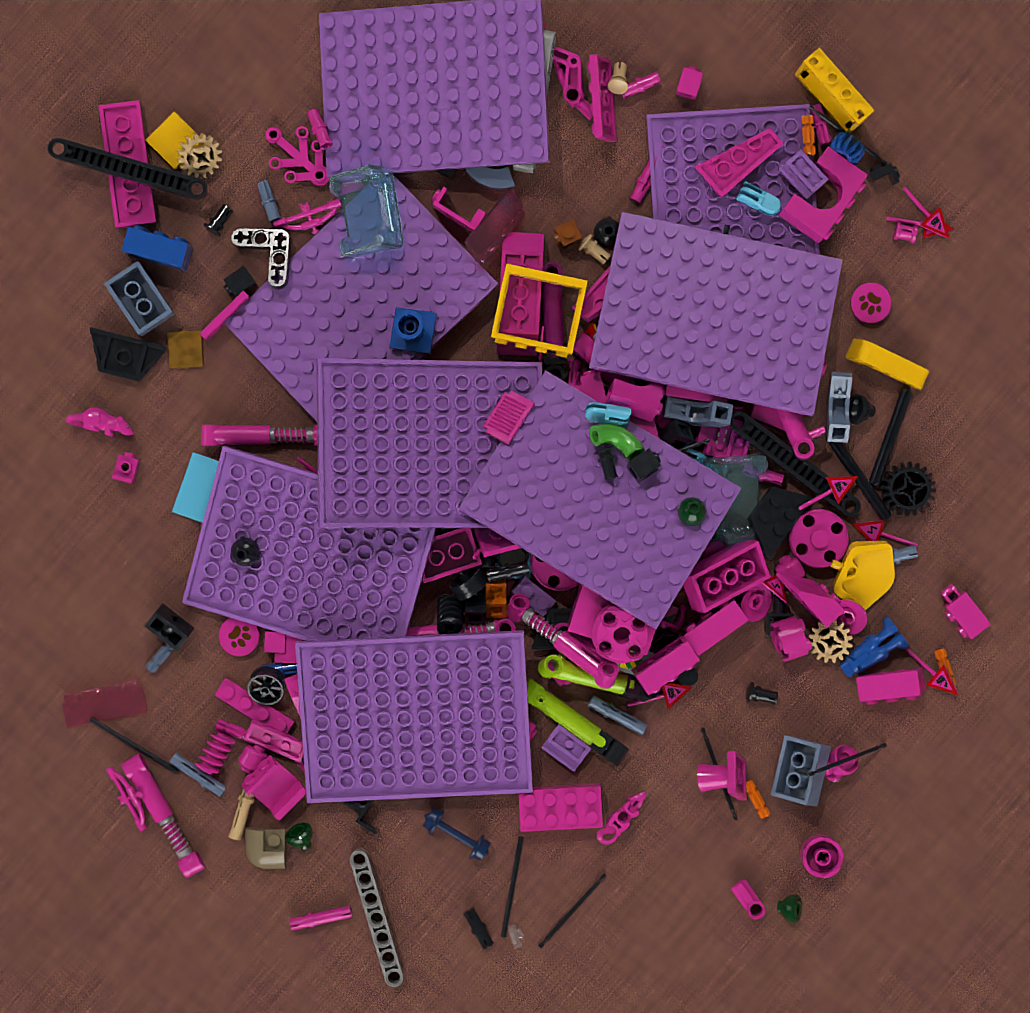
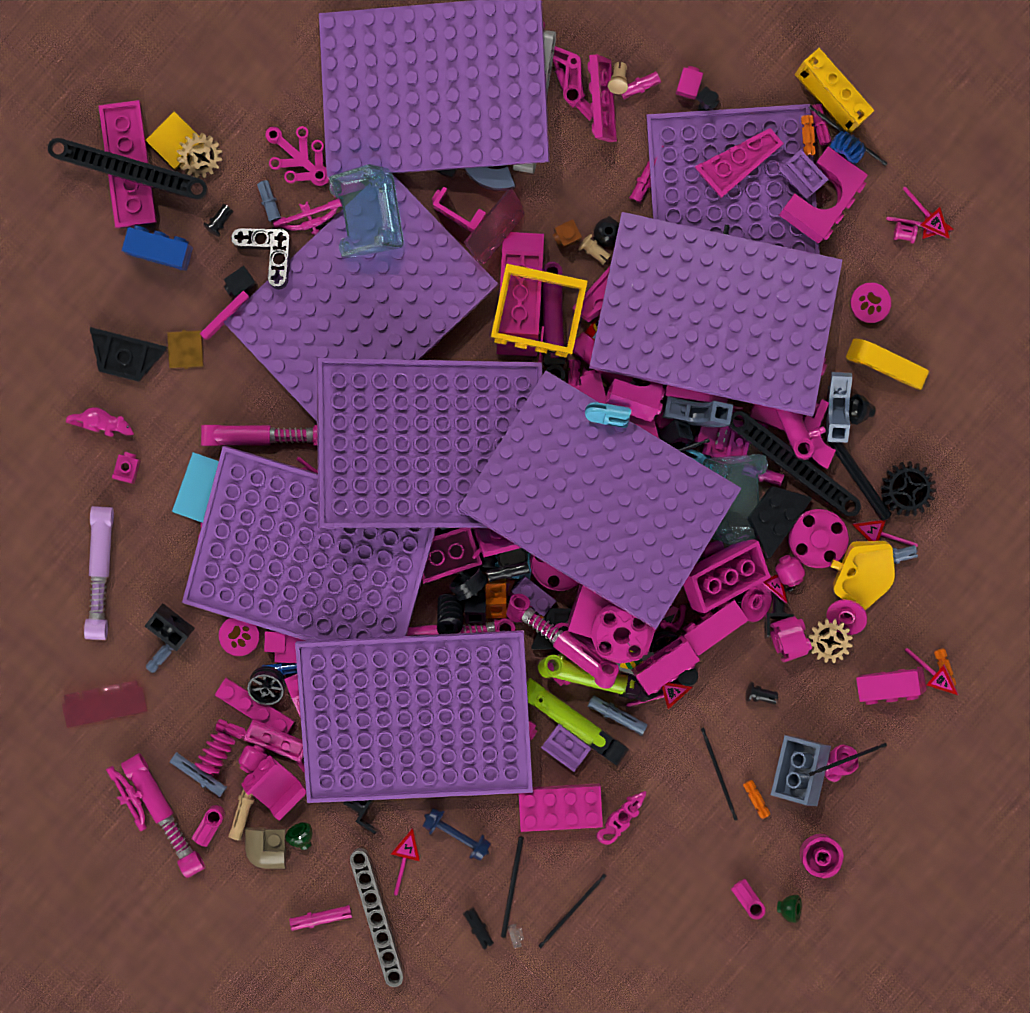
(99, 565): none -> lavender piece
(134, 745): black axle -> none
(139, 298): sand blue brick -> none
(208, 826): none -> dark pink piece
(249, 547): black piece -> none
(319, 129): dark pink pin -> none
(406, 849): none -> piece
(420, 338): blue plant -> none
(508, 416): dark pink window -> none
(607, 462): black pin -> none
(618, 437): bright green cylinder -> none
(644, 465): black brick -> none
(692, 511): dark green brick -> none
(707, 99): none -> black plate
(725, 776): dark pink plant -> none
(759, 199): medium azure arm -> none
(813, 597): dark pink slope -> none
(822, 453): none -> dark pink arch
(839, 487): piece -> none
(870, 653): blue piece -> none
(878, 172): black bracket -> none
(890, 437): black axle -> none
(964, 613): dark pink brick -> none

